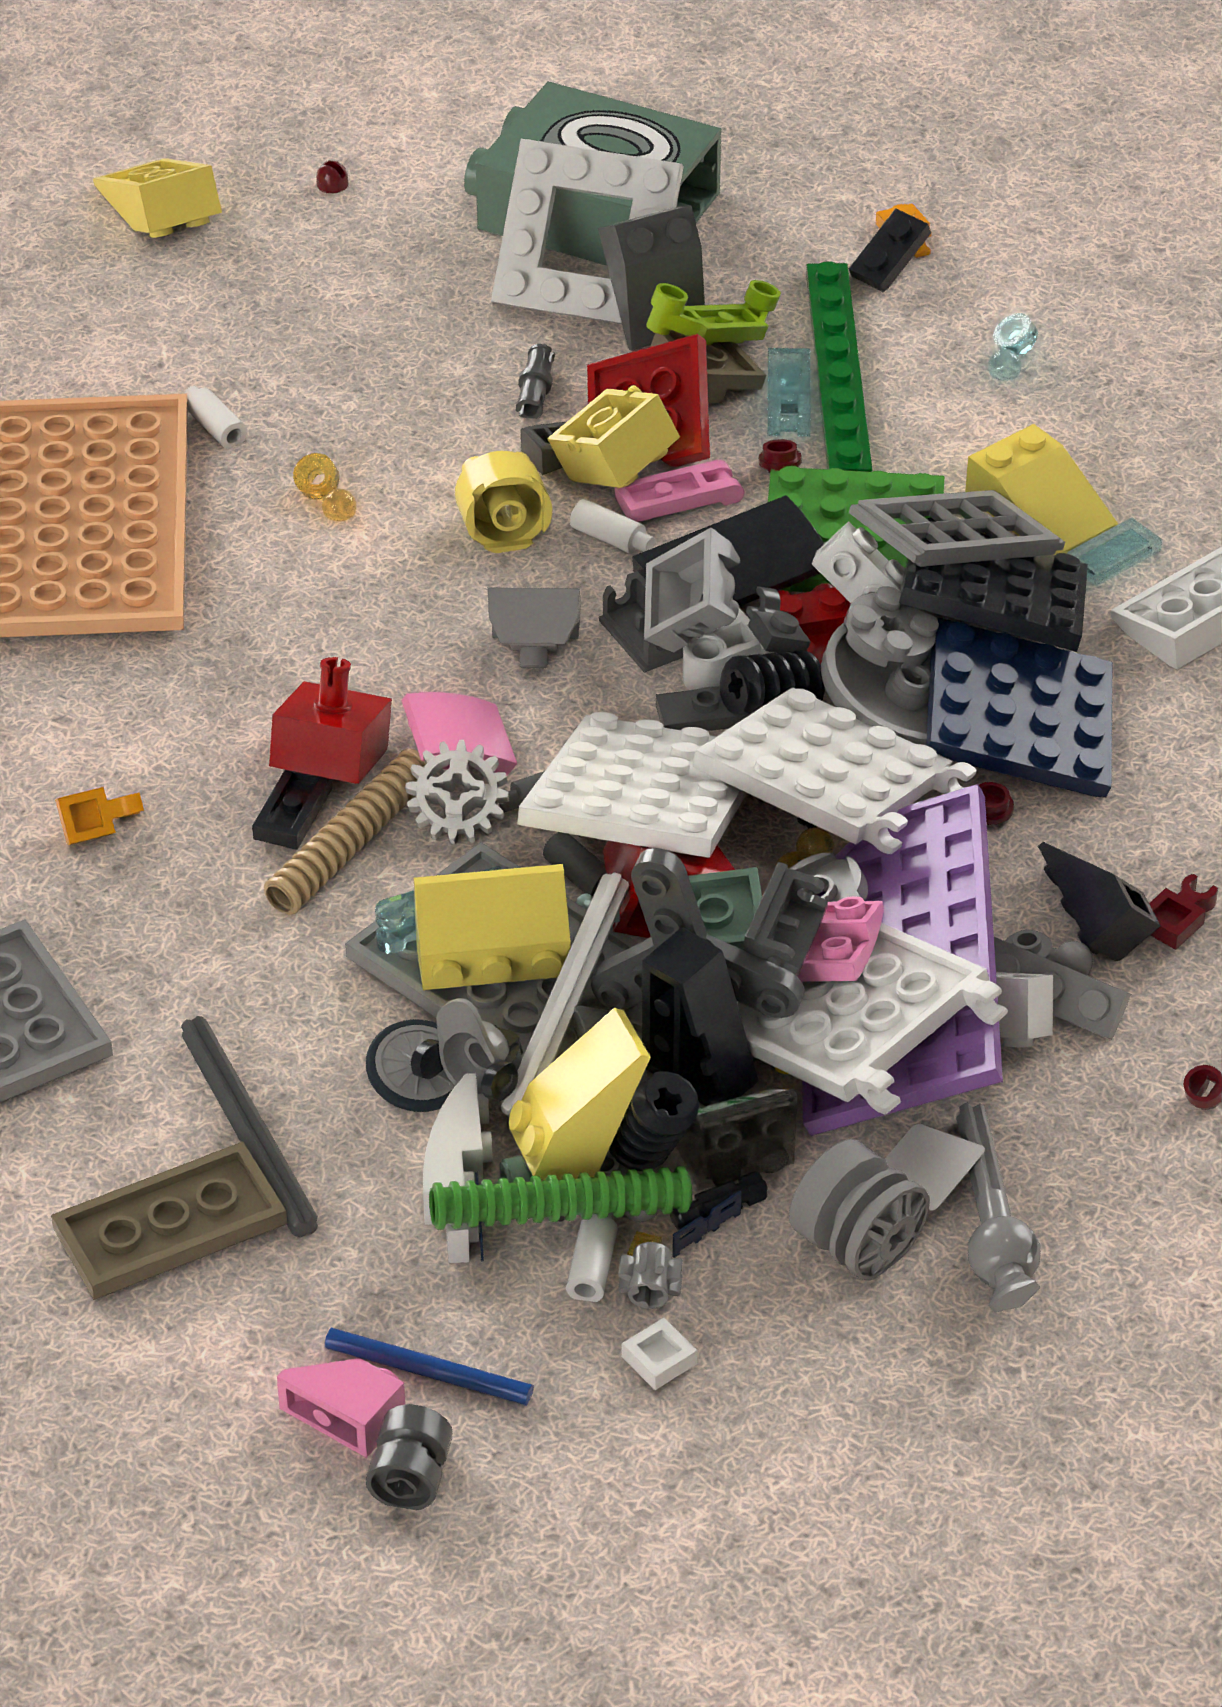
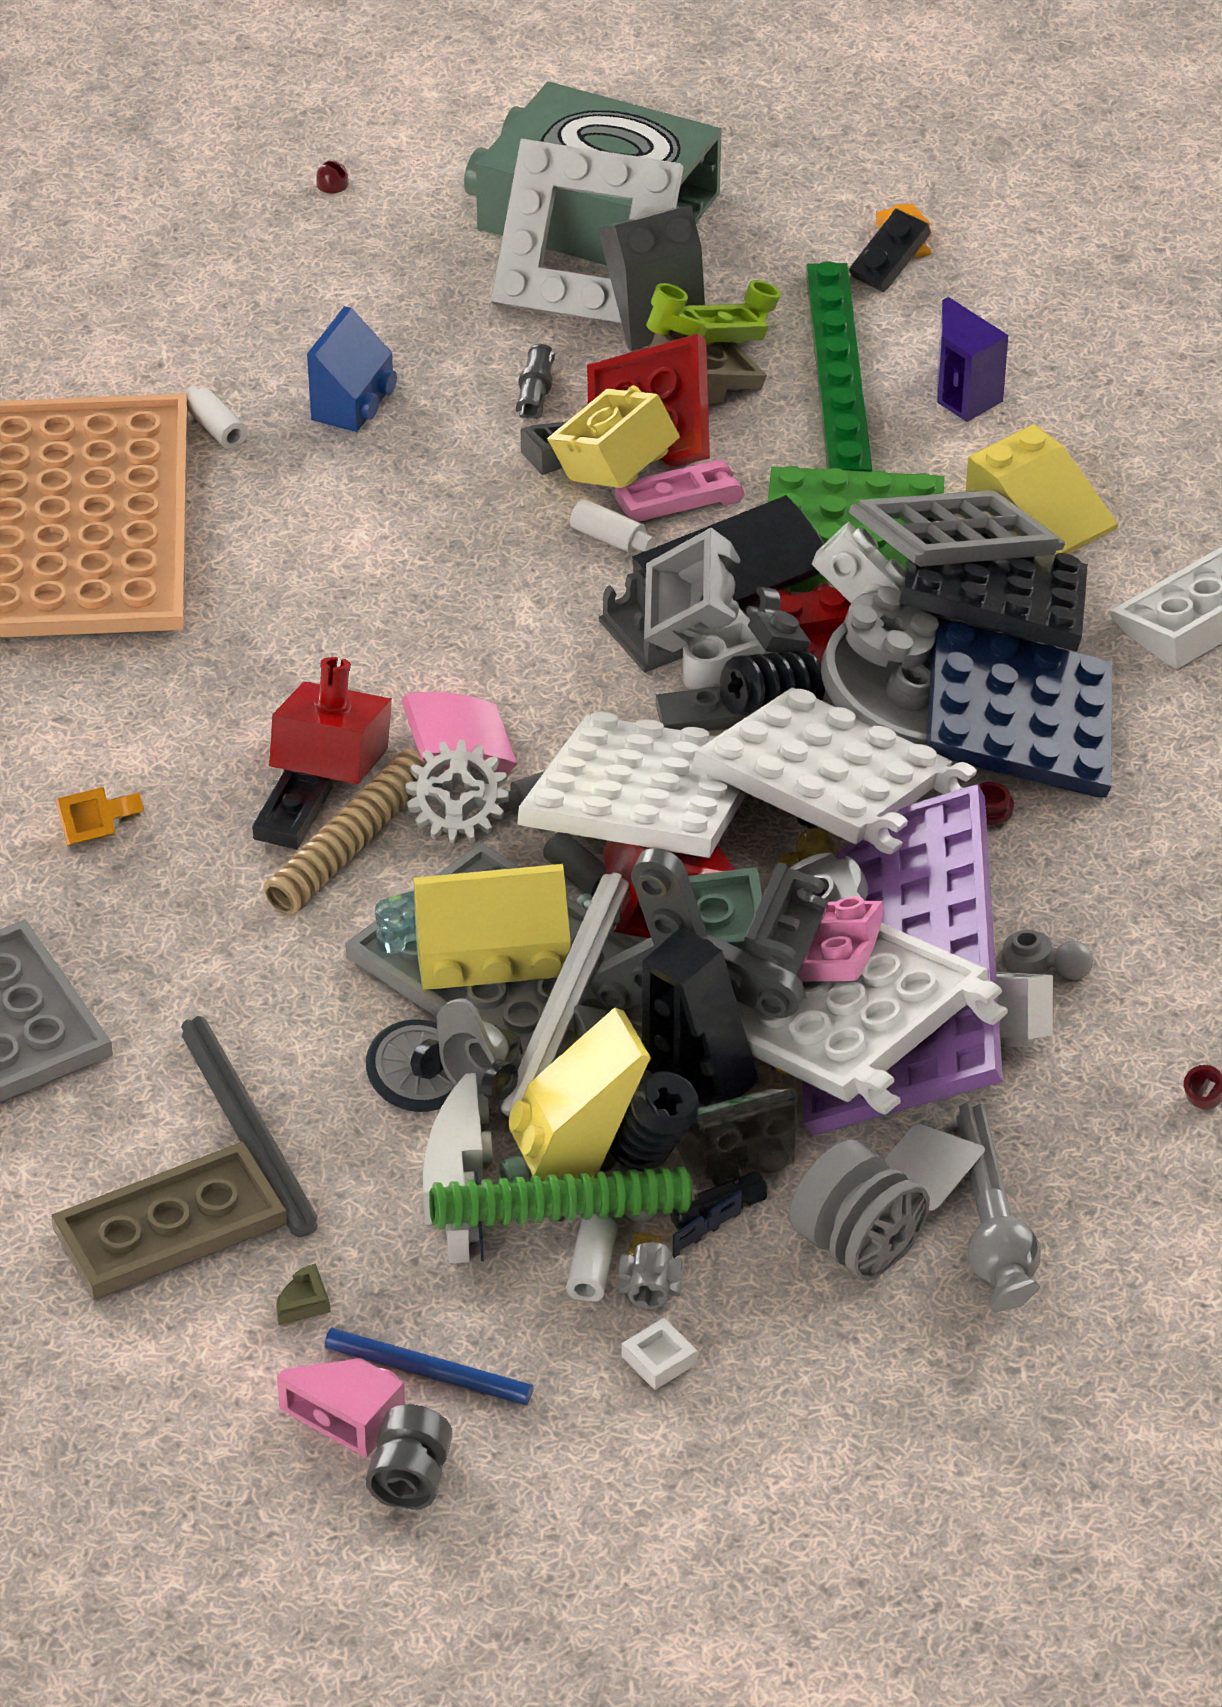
(162, 195): light yellow slope -> none
(303, 1297): none -> olive tile
(336, 503): clear yellow plate -> none
(348, 372): none -> blue slope
(503, 500): light yellow brick -> none
(534, 620): light grey brick -> none
(779, 454): dark red plate -> none
(789, 391): clear light blue plate -> none
(969, 362): none -> dark purple slope
(1014, 337): clear light blue plate -> none
(1075, 995): light grey plate -> none
(1106, 908): black slope -> none
(1117, 550): clear light blue tile -> none
(1181, 912): dark red plate -> none

